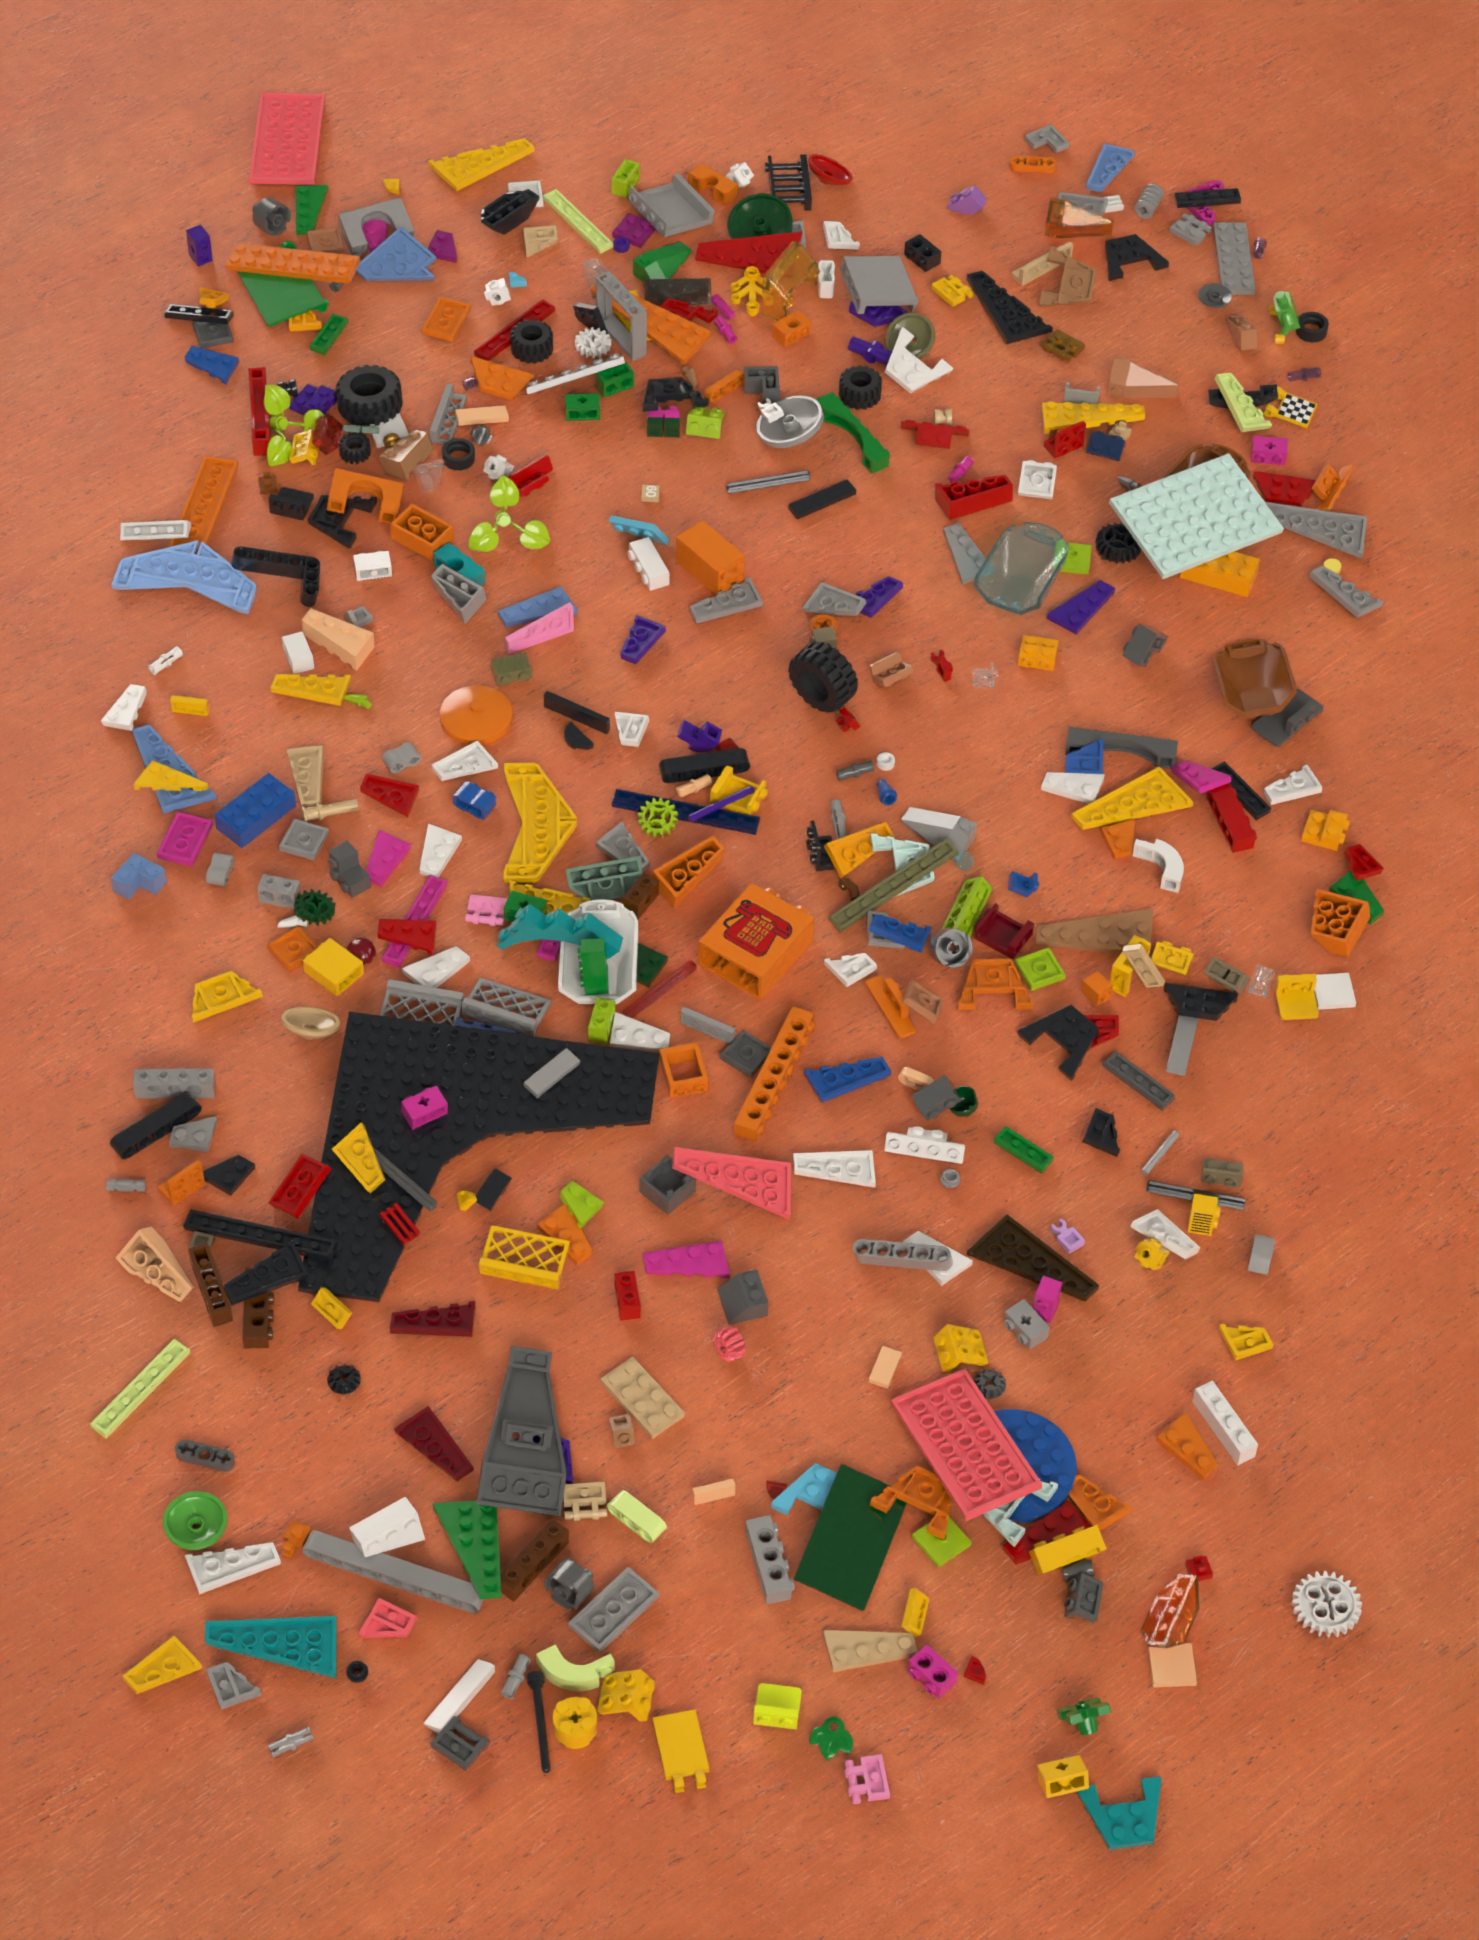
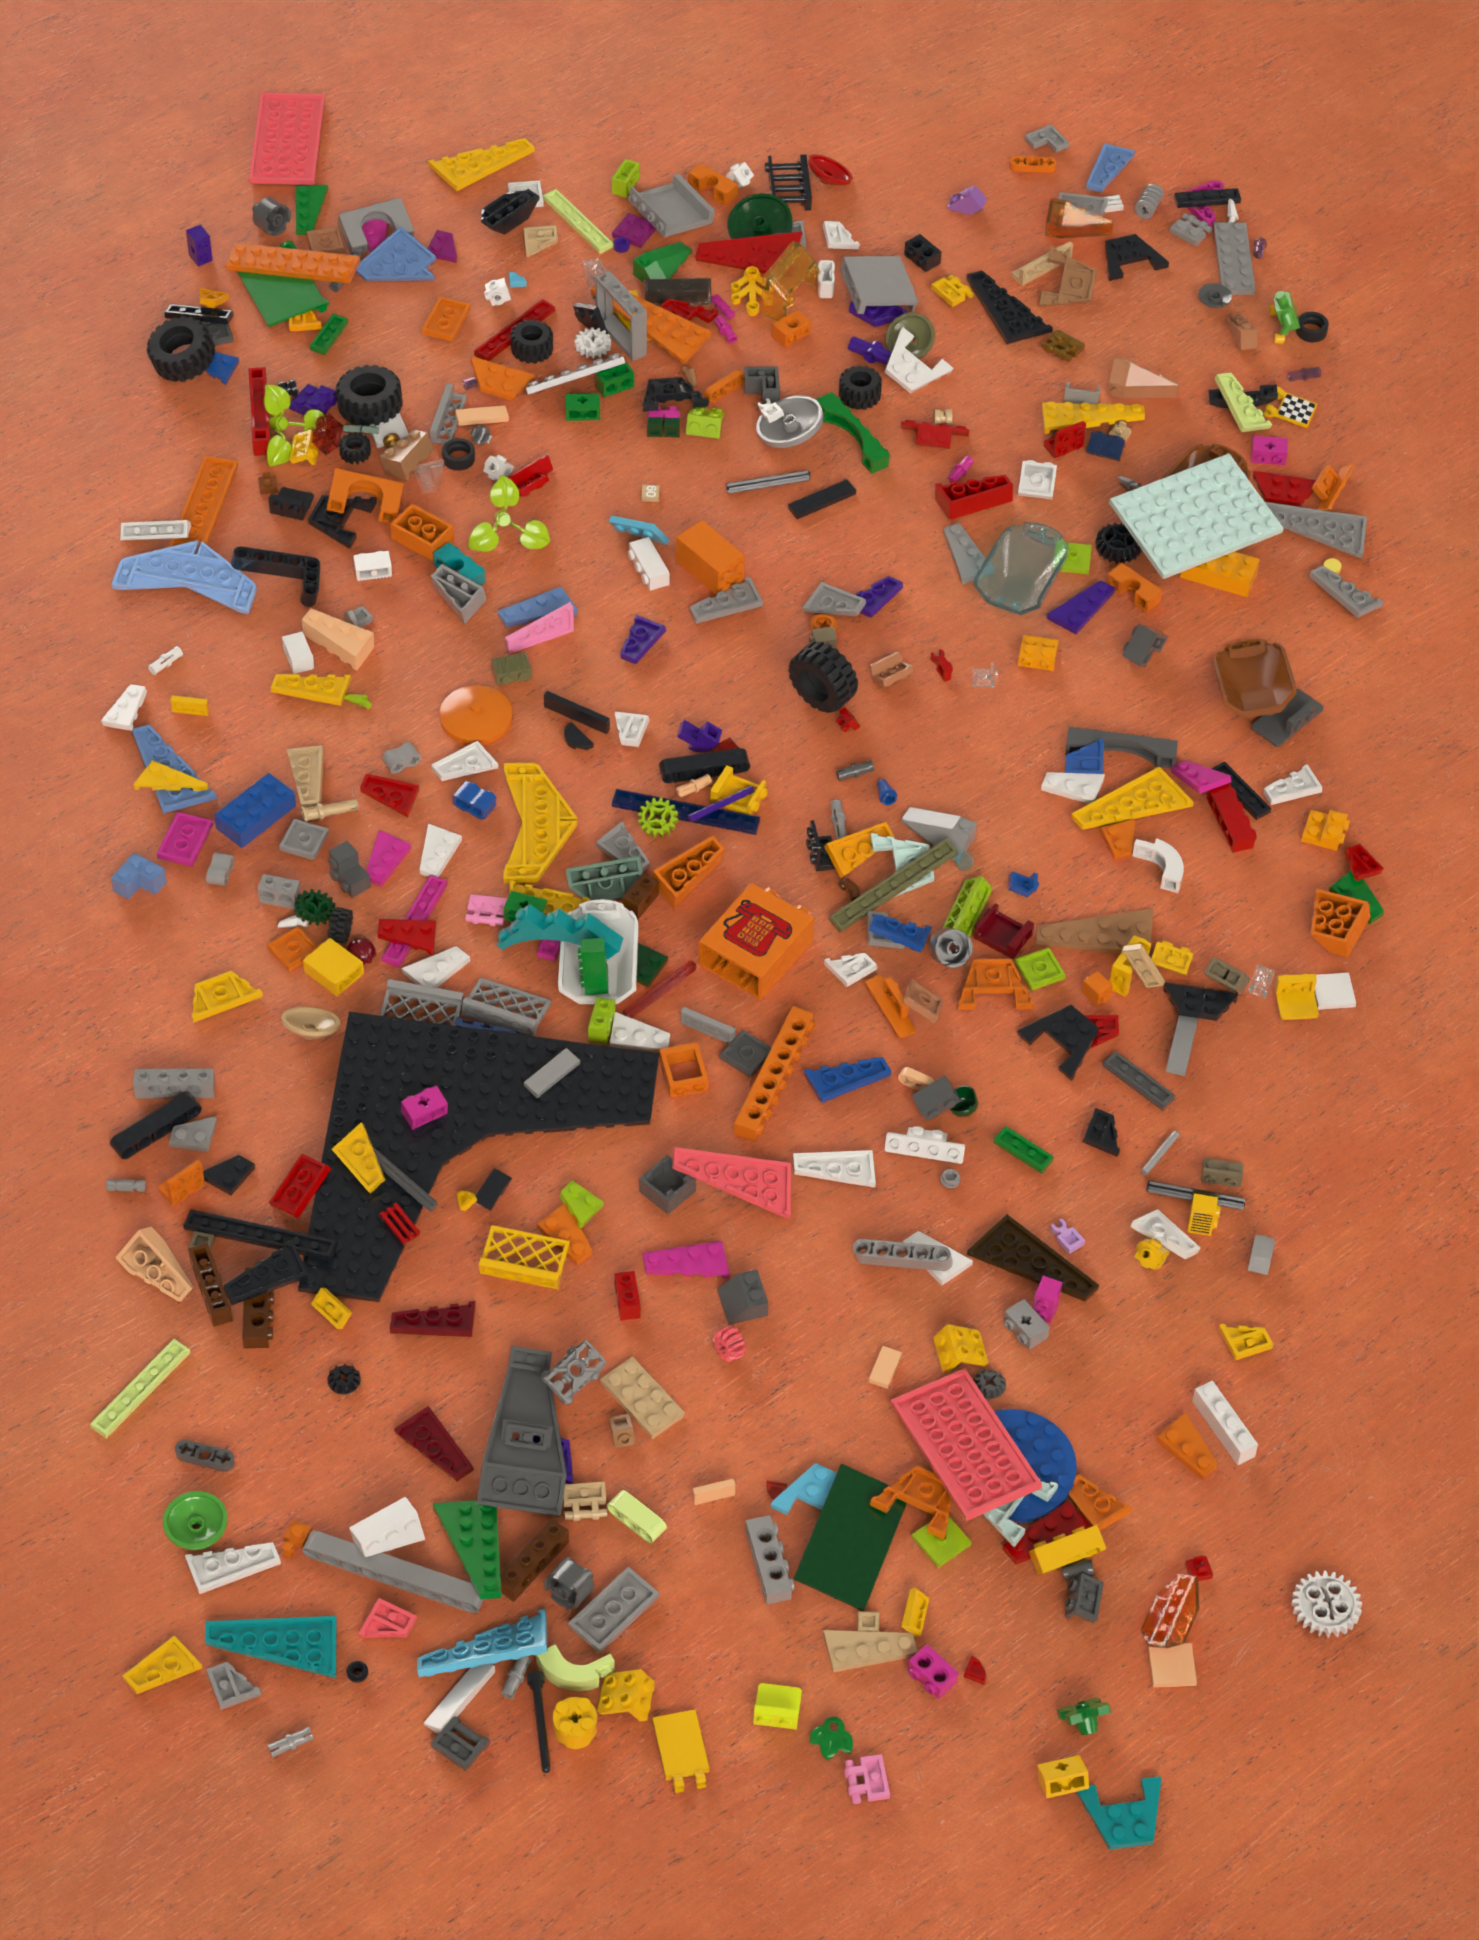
(188, 362): none -> black tyre
(340, 925): none -> black tyre
(392, 185): yellow tile -> none
(491, 1646): none -> medium azure wing
(578, 1381): none -> light grey piece
(868, 1621): none -> tan tile
(885, 761): white tile -> none
(1146, 593): none -> orange arch
(1232, 212): none -> white bar

